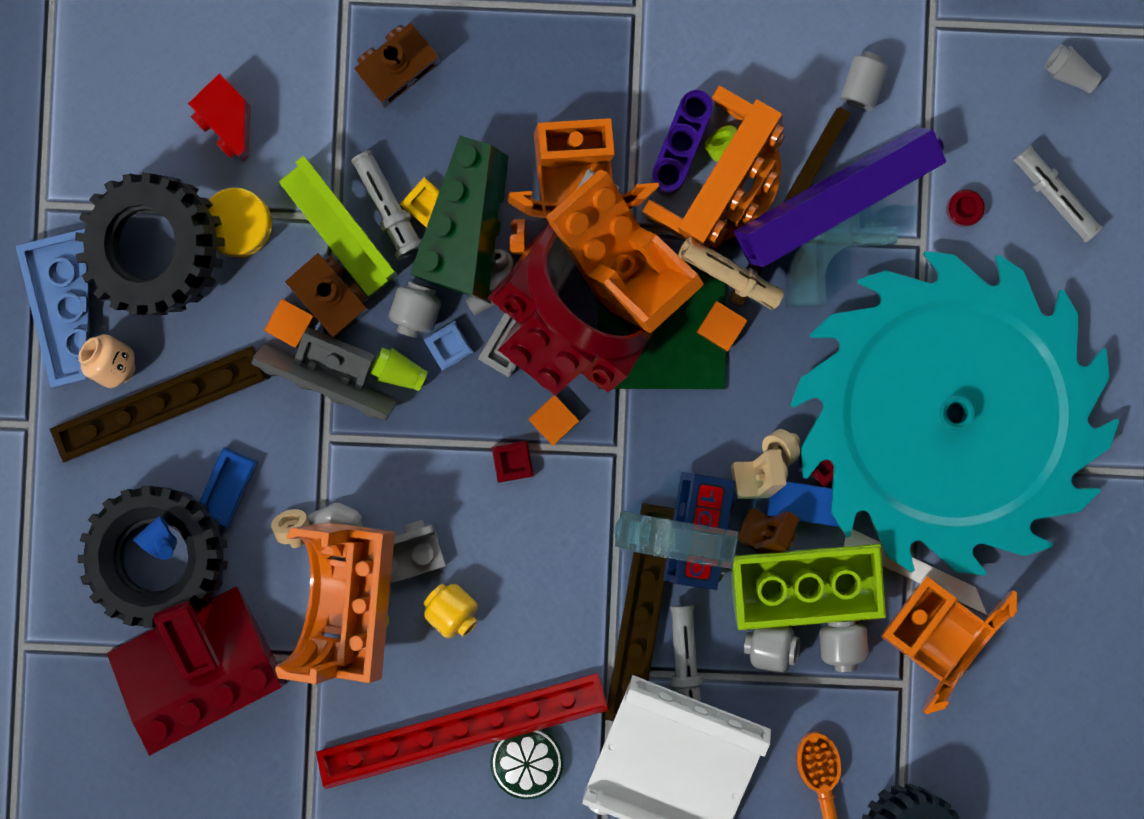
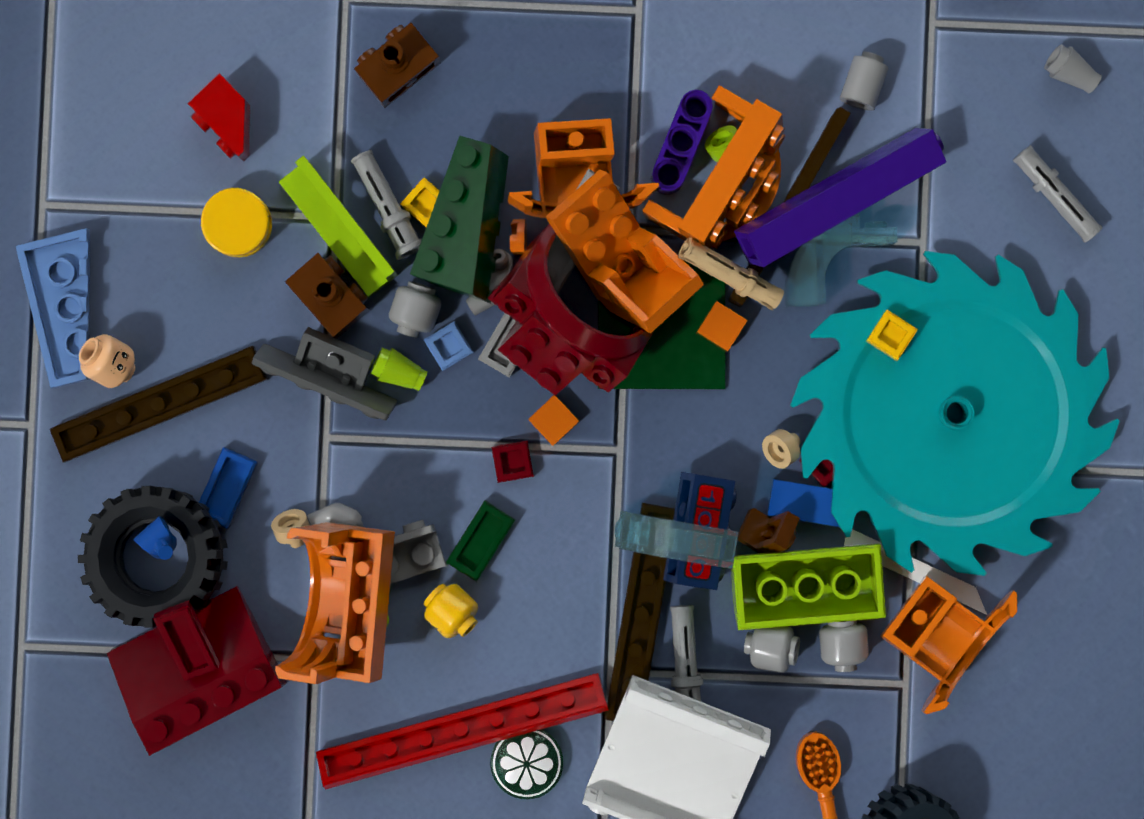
(193, 252): black tyre -> none
(288, 323): orange tile -> none
(480, 540): none -> dark green tile
(760, 477): tan bracket -> none
(891, 335): none -> yellow tile
(965, 208): dark red tile -> none

